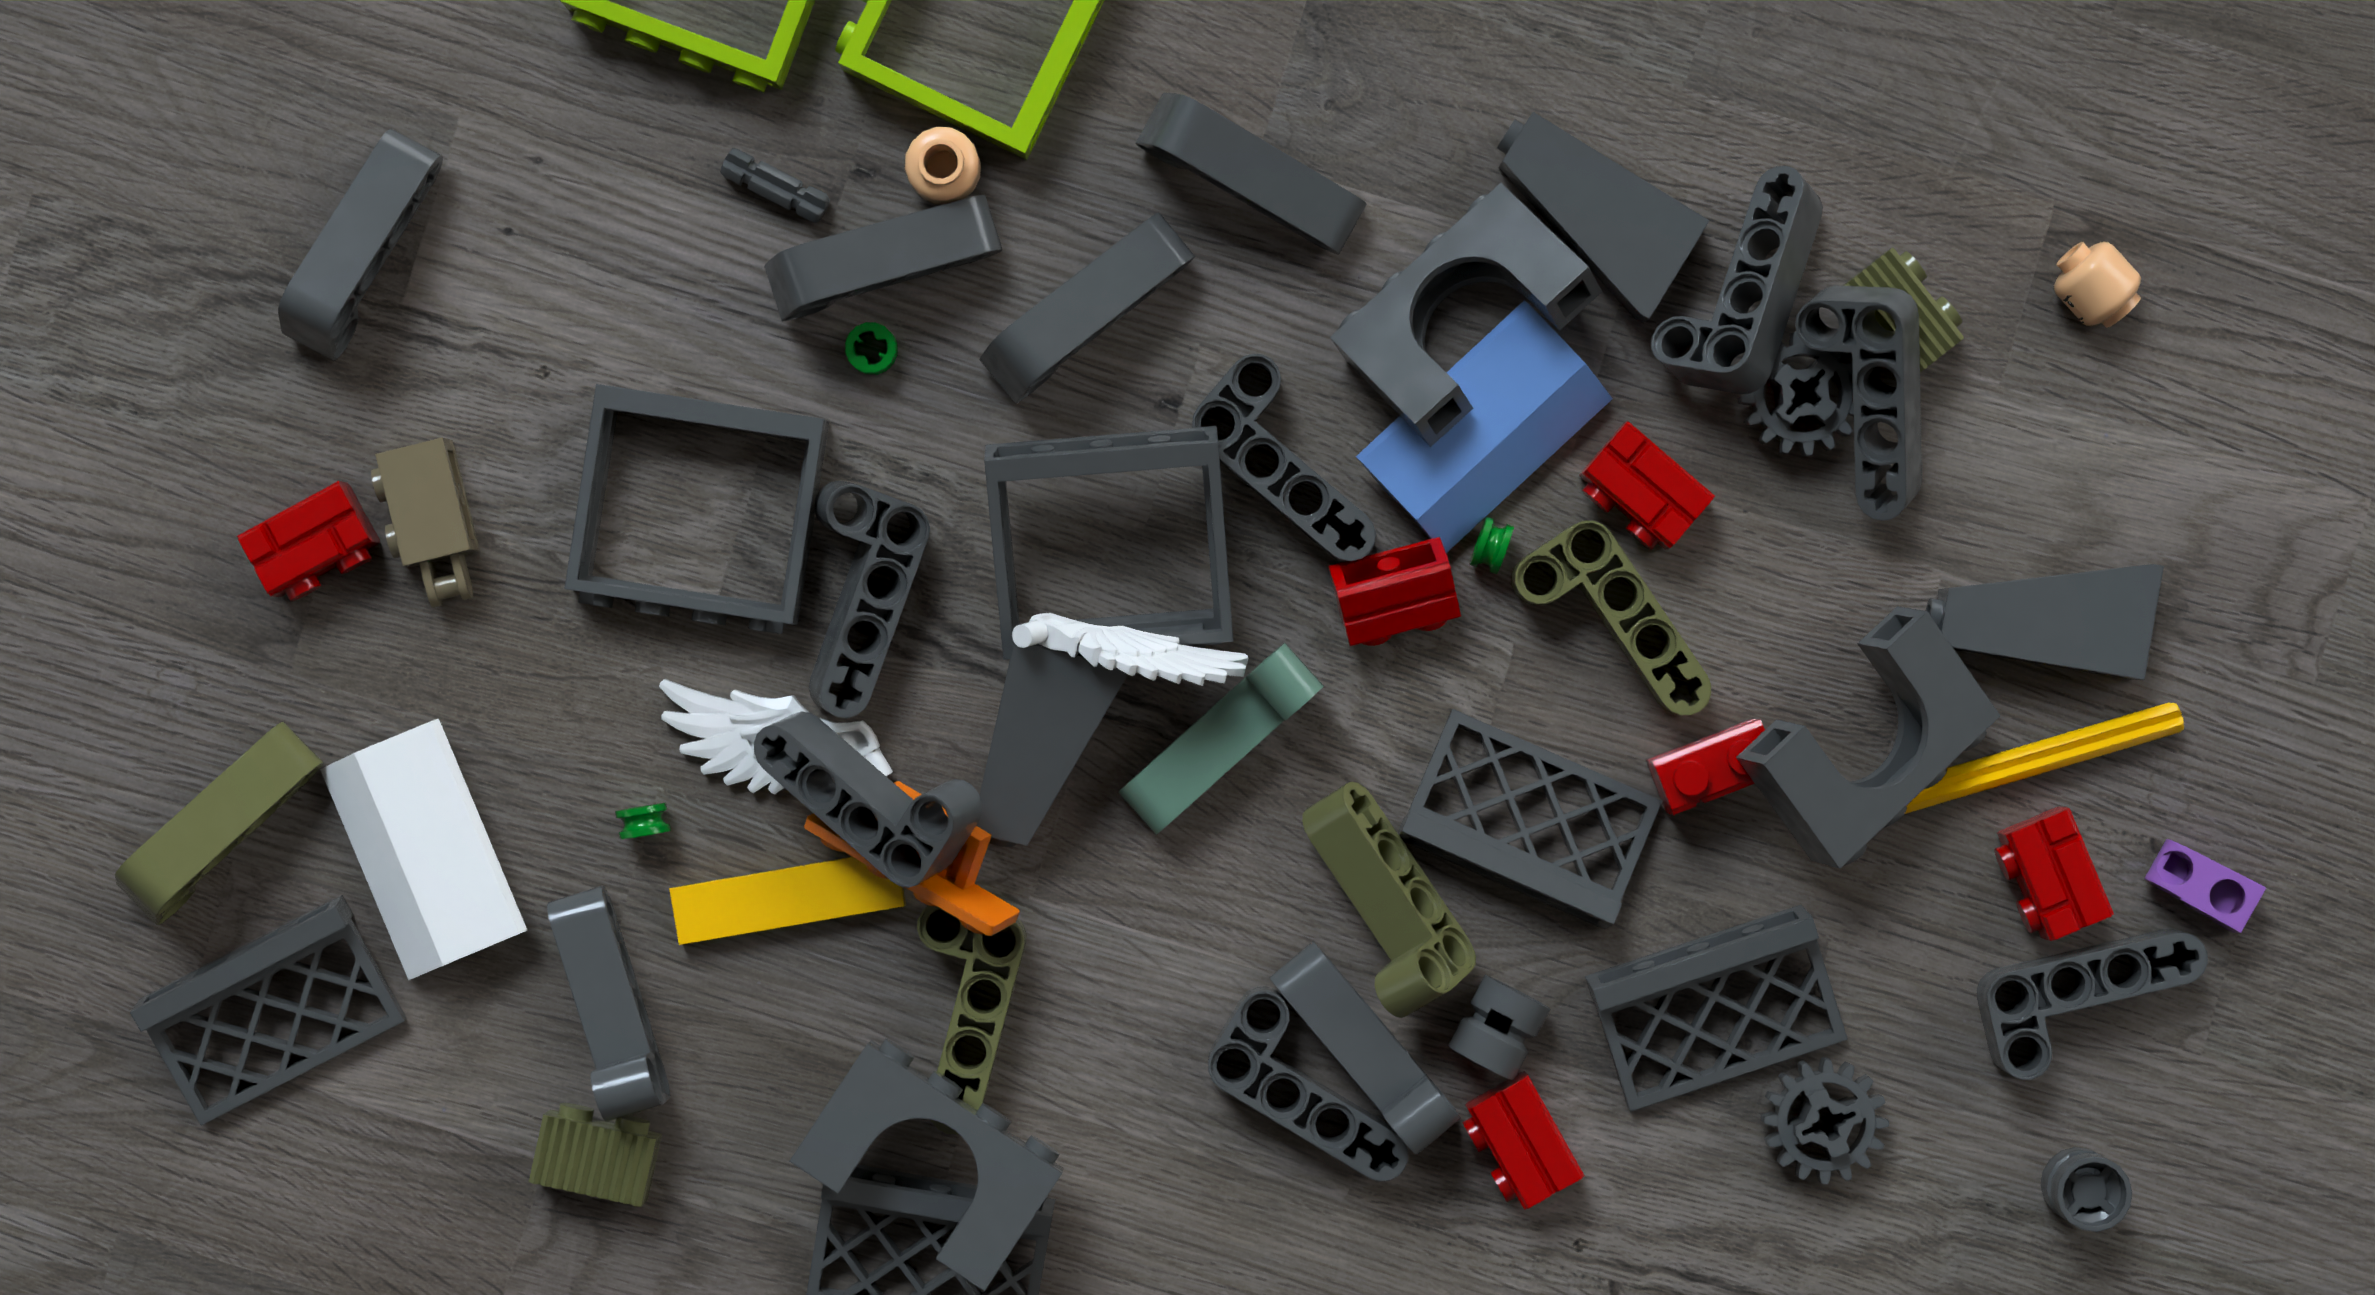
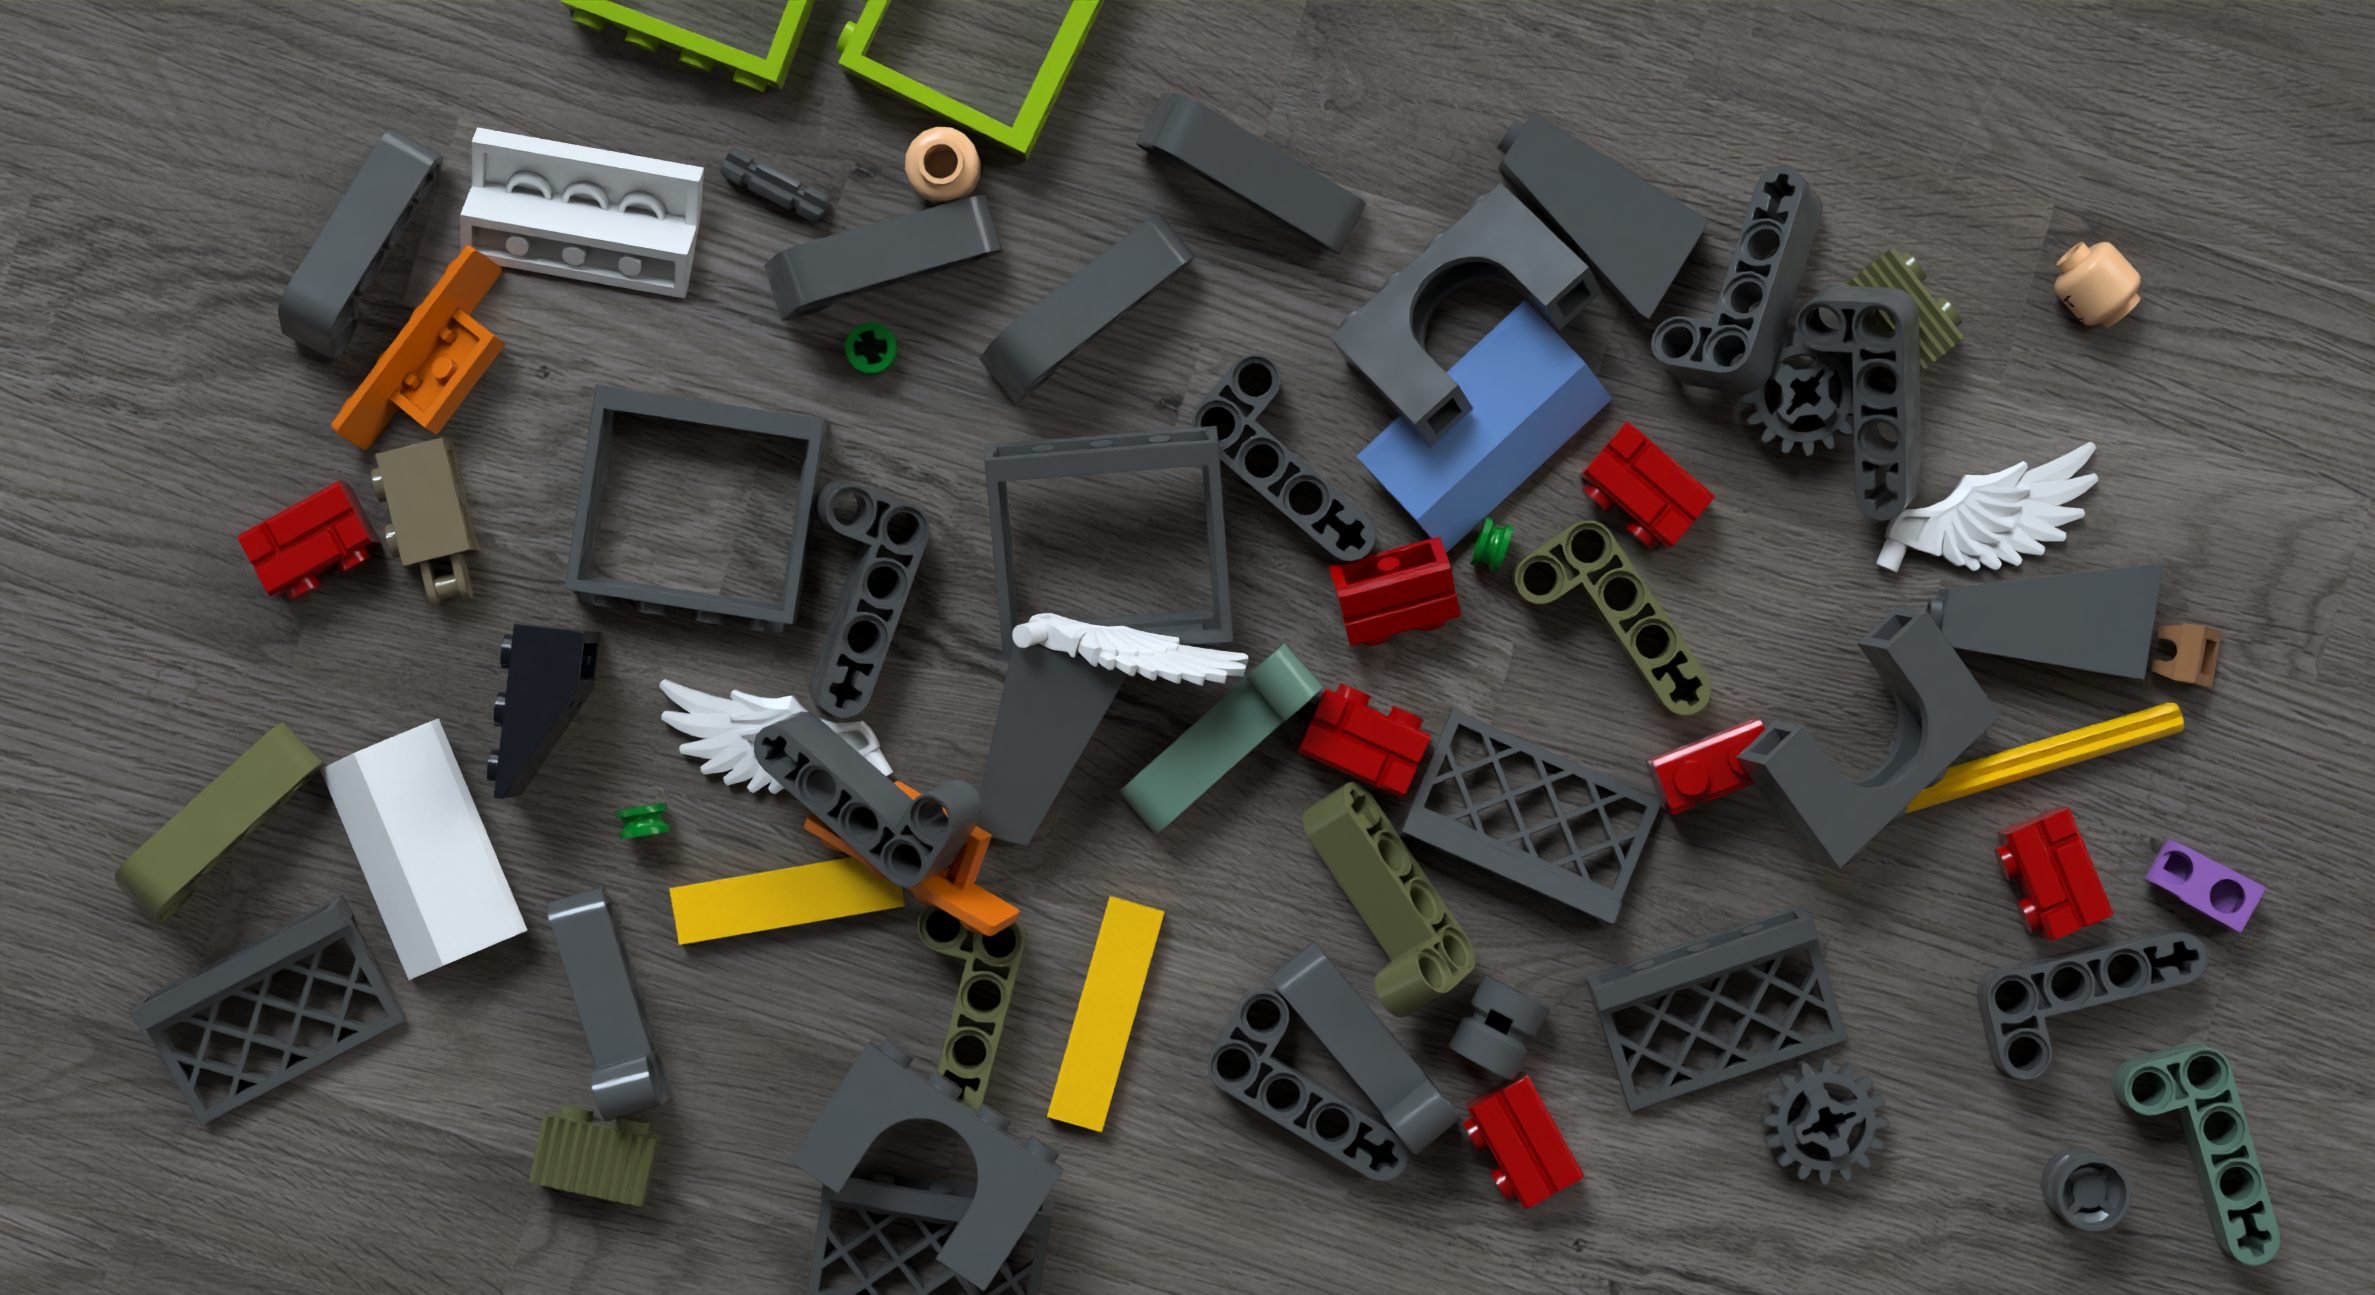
(431, 359): none -> orange bracket
(546, 687): none -> black slope
(583, 212): none -> white slope
(1105, 1013): none -> yellow tile
(1364, 741): none -> red brick
(1993, 515): none -> white animal
(2195, 654): none -> medium nougat tile
(2214, 1156): none -> sand green beam

